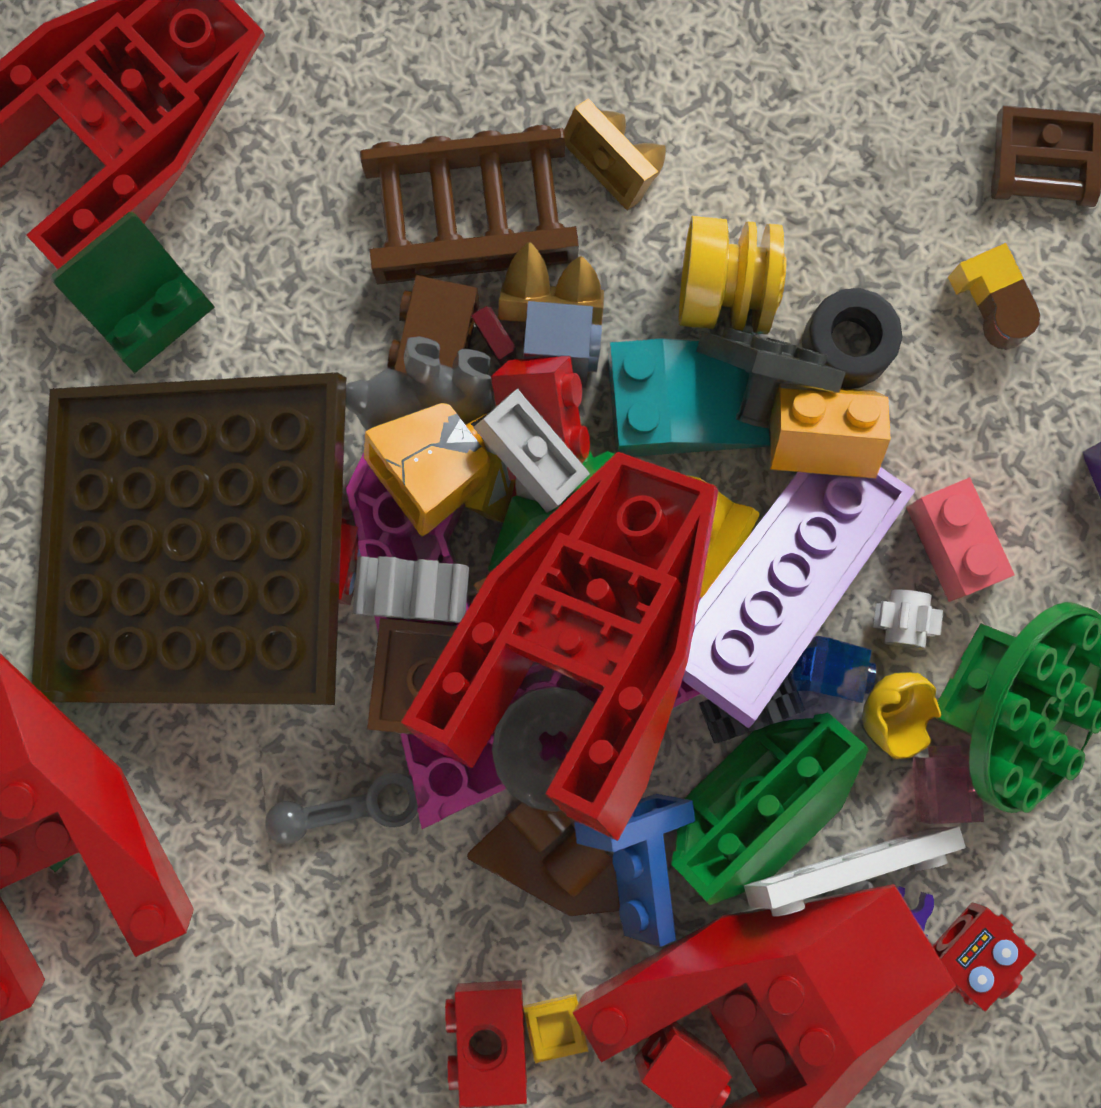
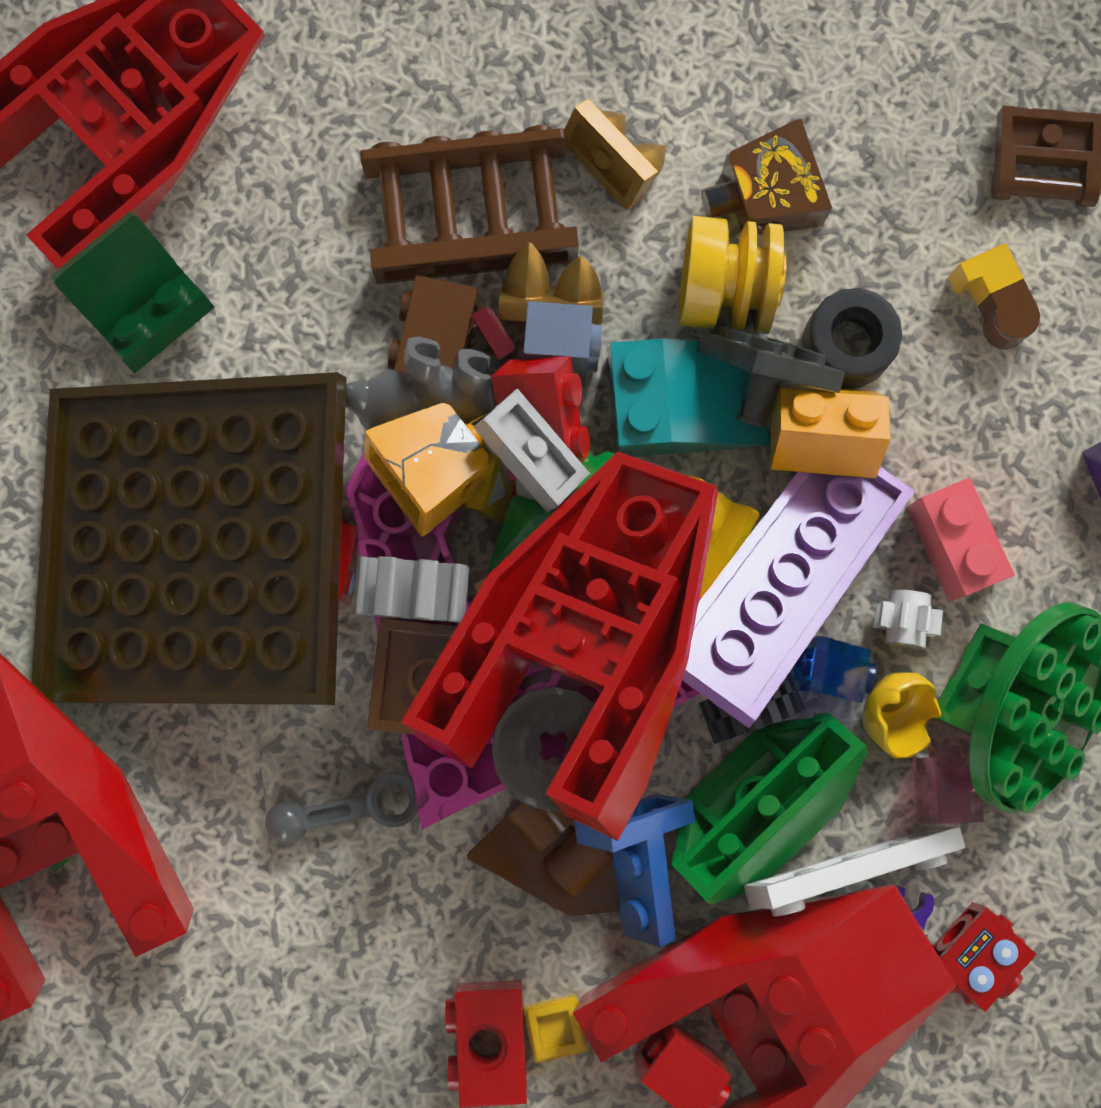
(772, 183): none -> reddish brown torso

